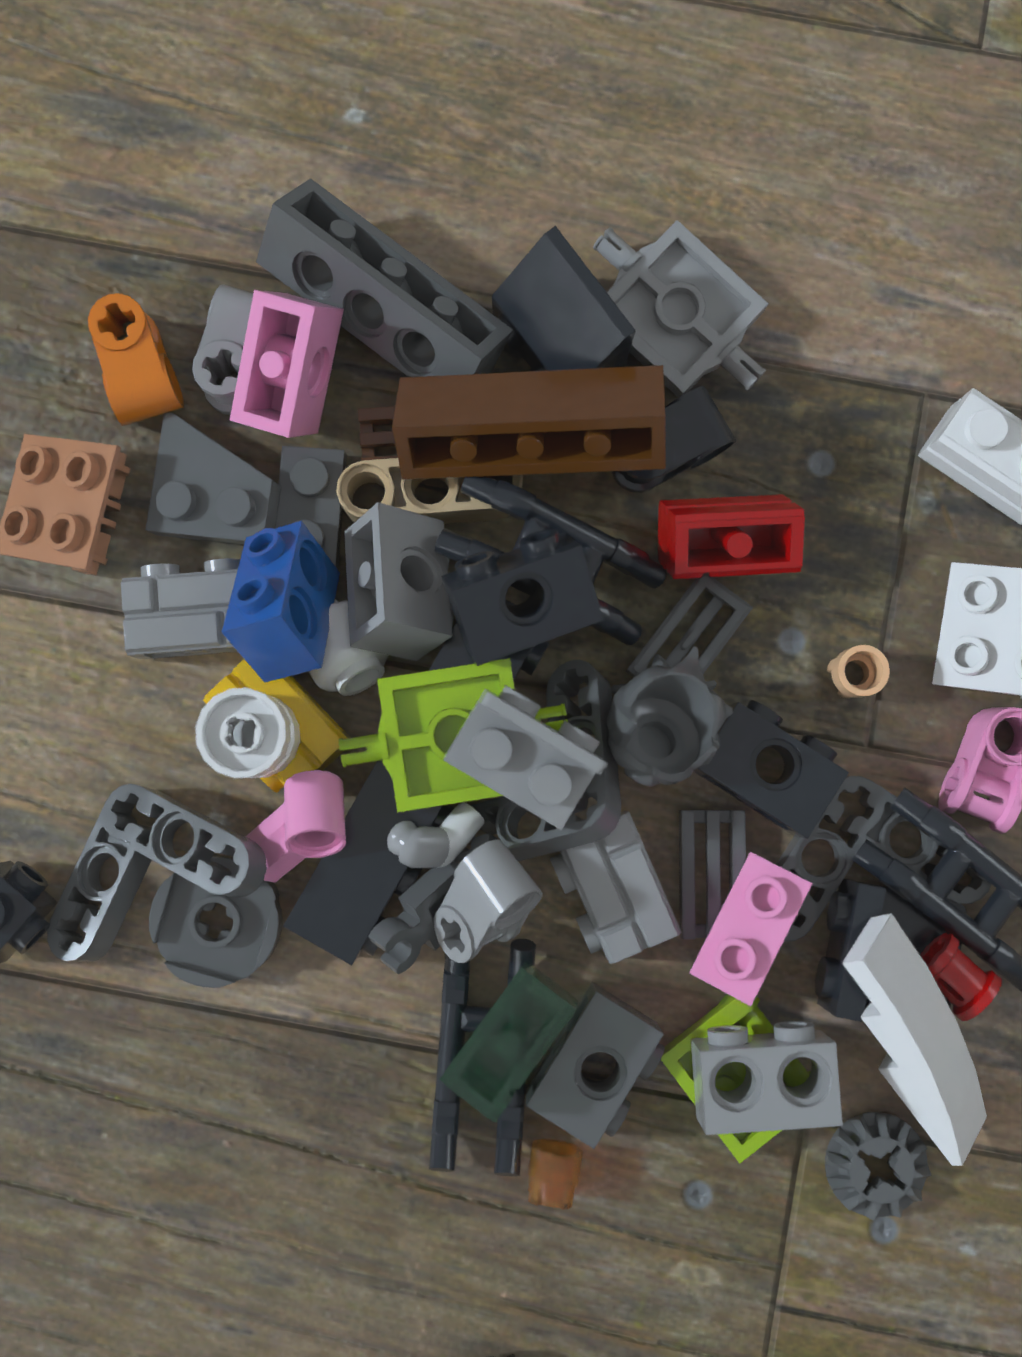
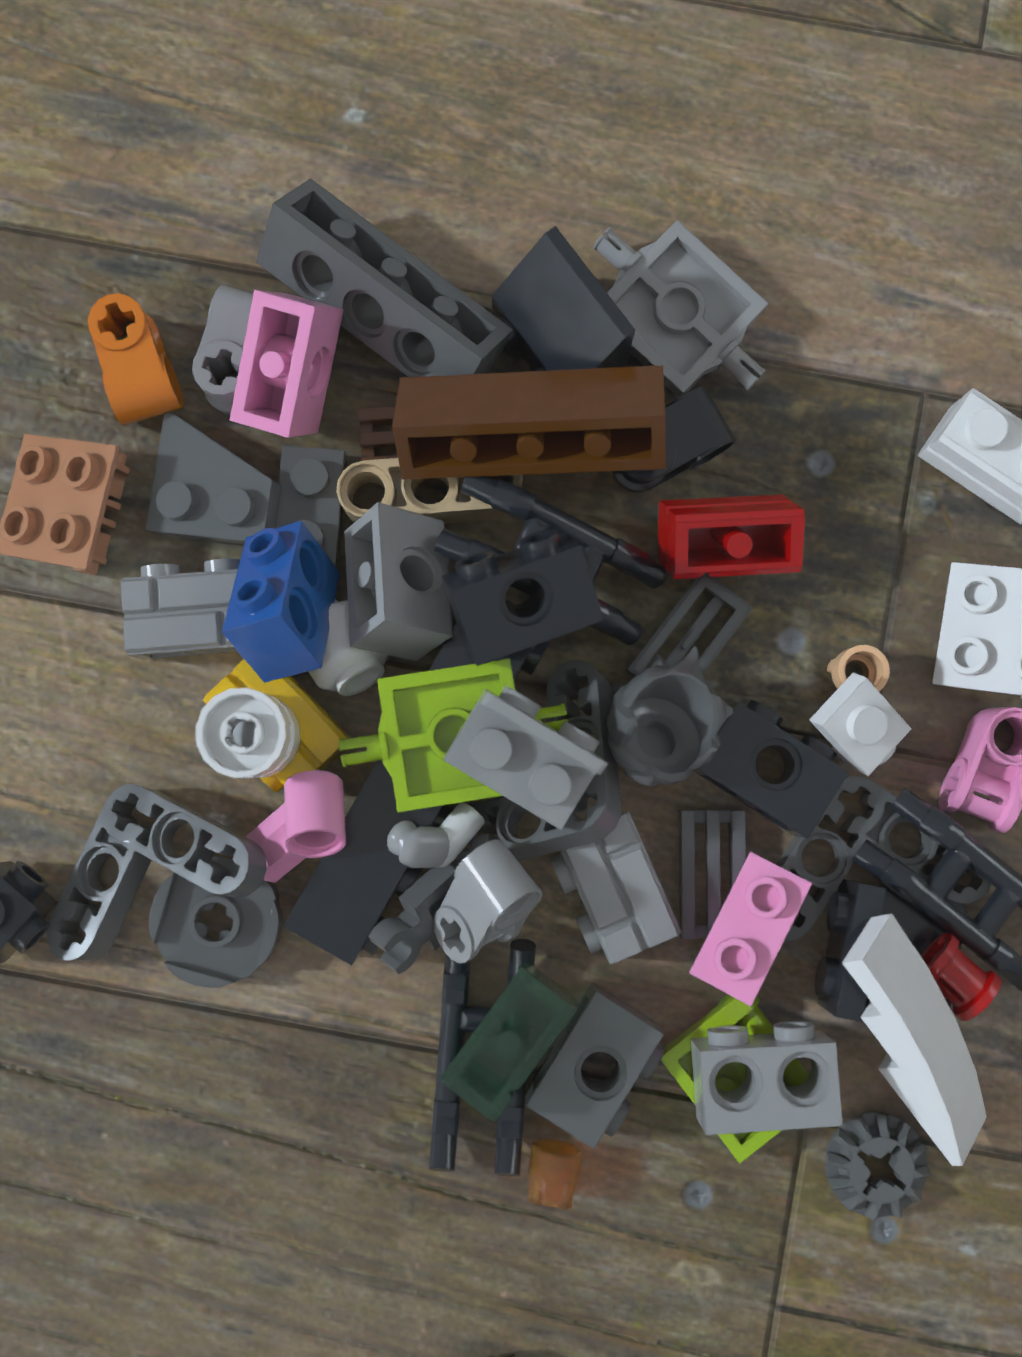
(860, 725): none -> white bracket

